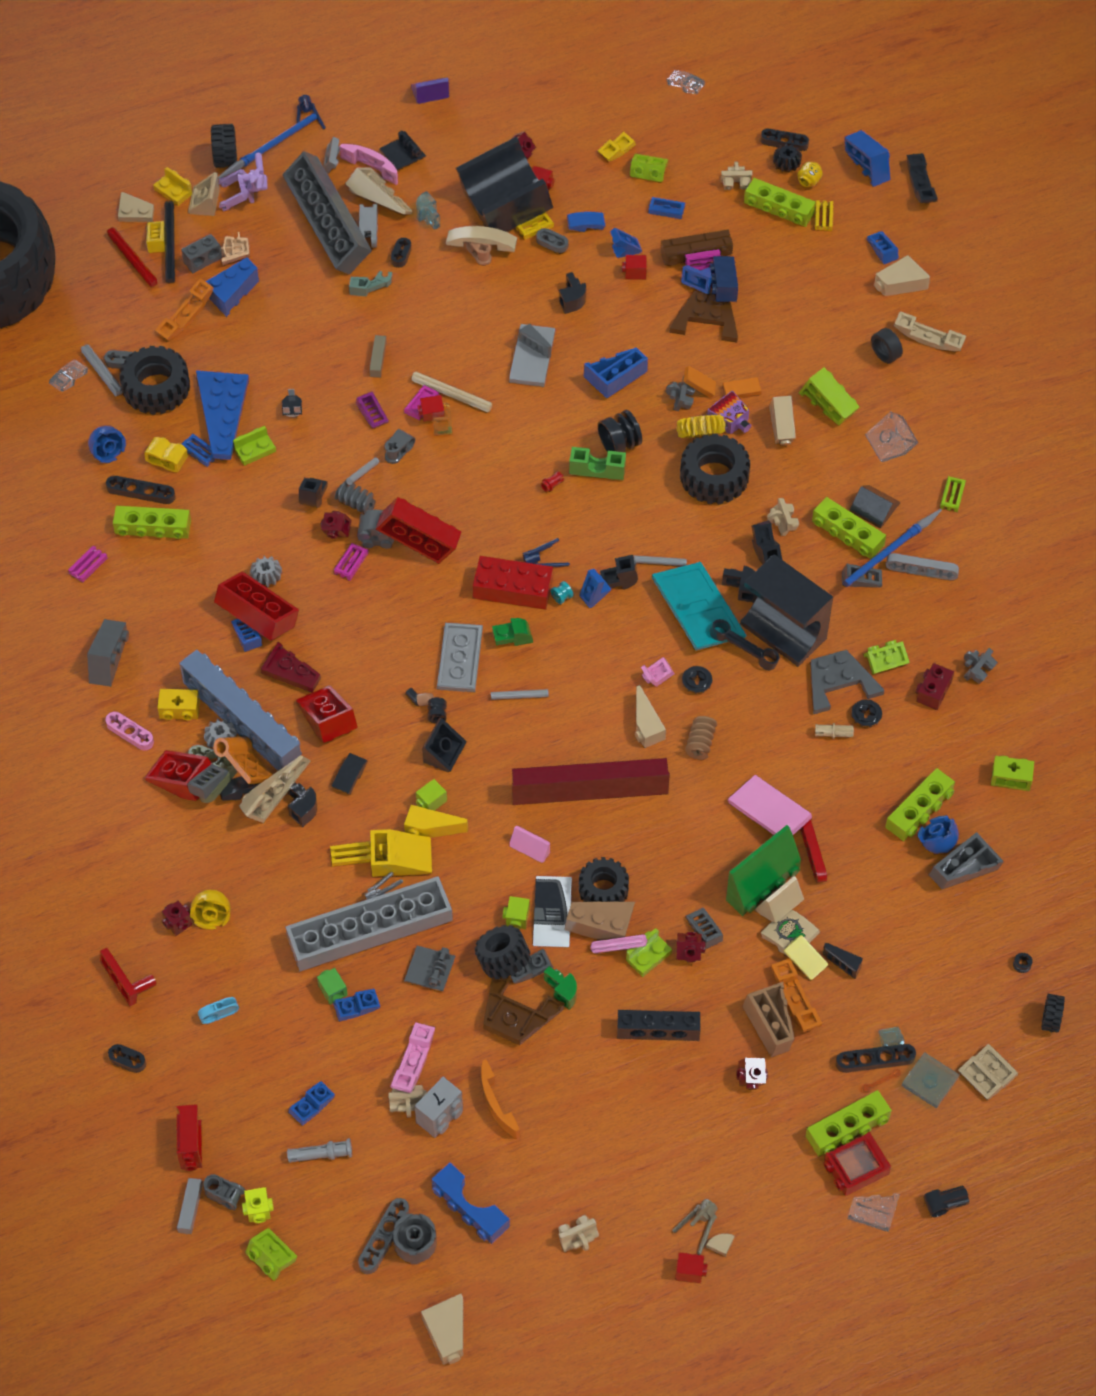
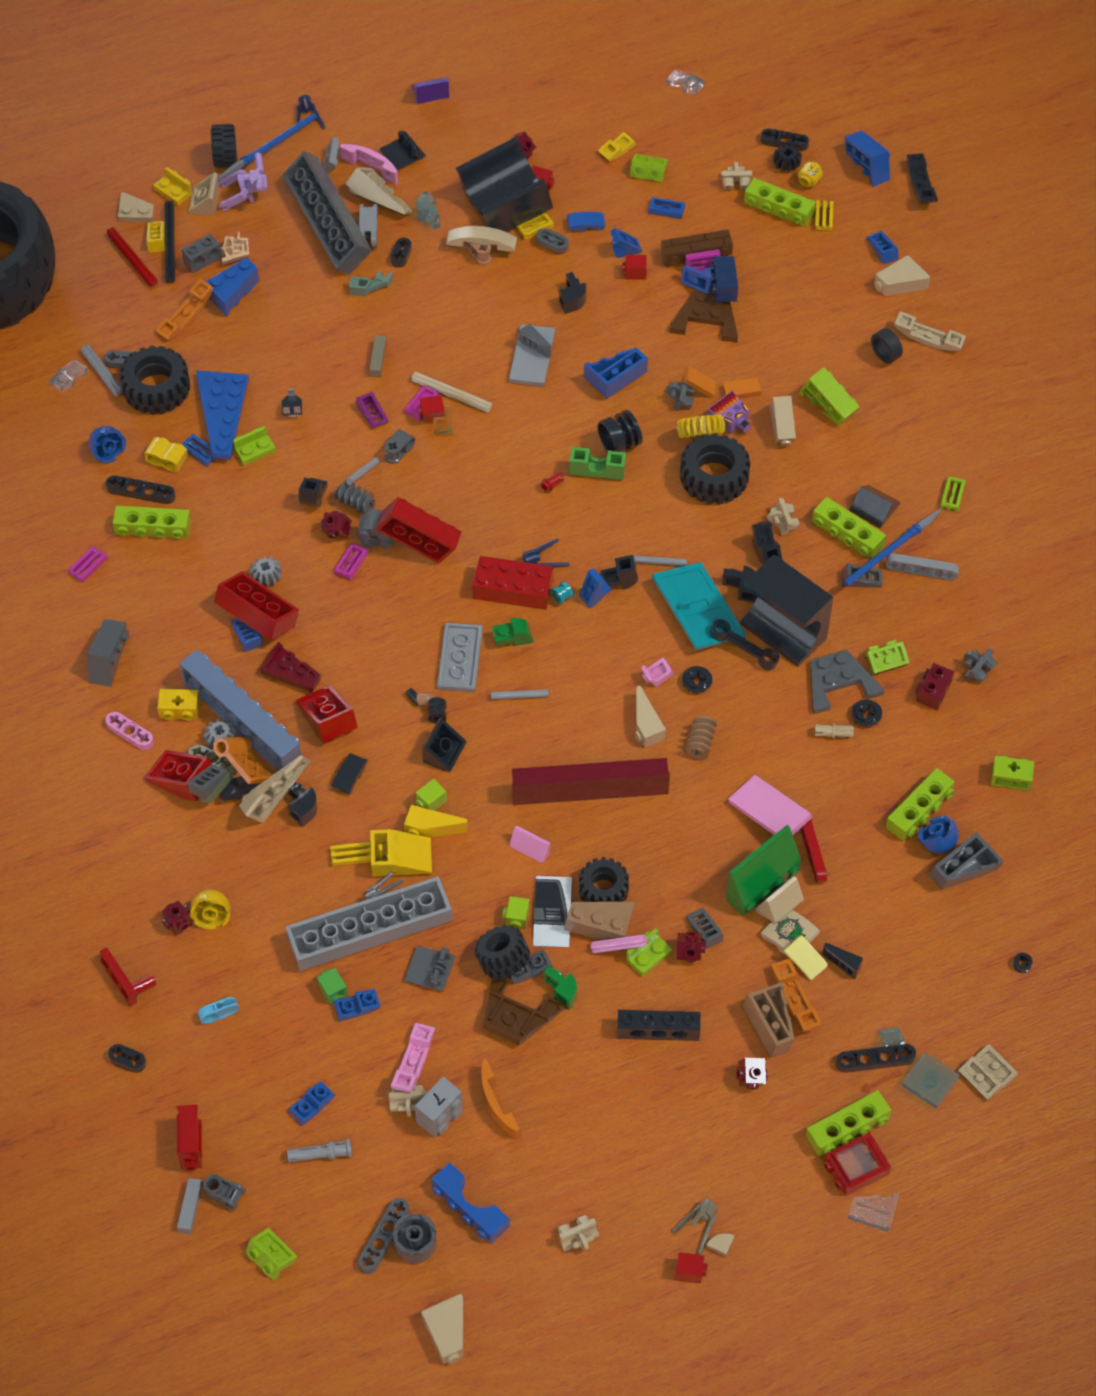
(257, 1205): neon yellow brick -> none
(891, 437): clear slope -> none
(941, 1202): black piece -> none
(1053, 1013): black tyre -> none

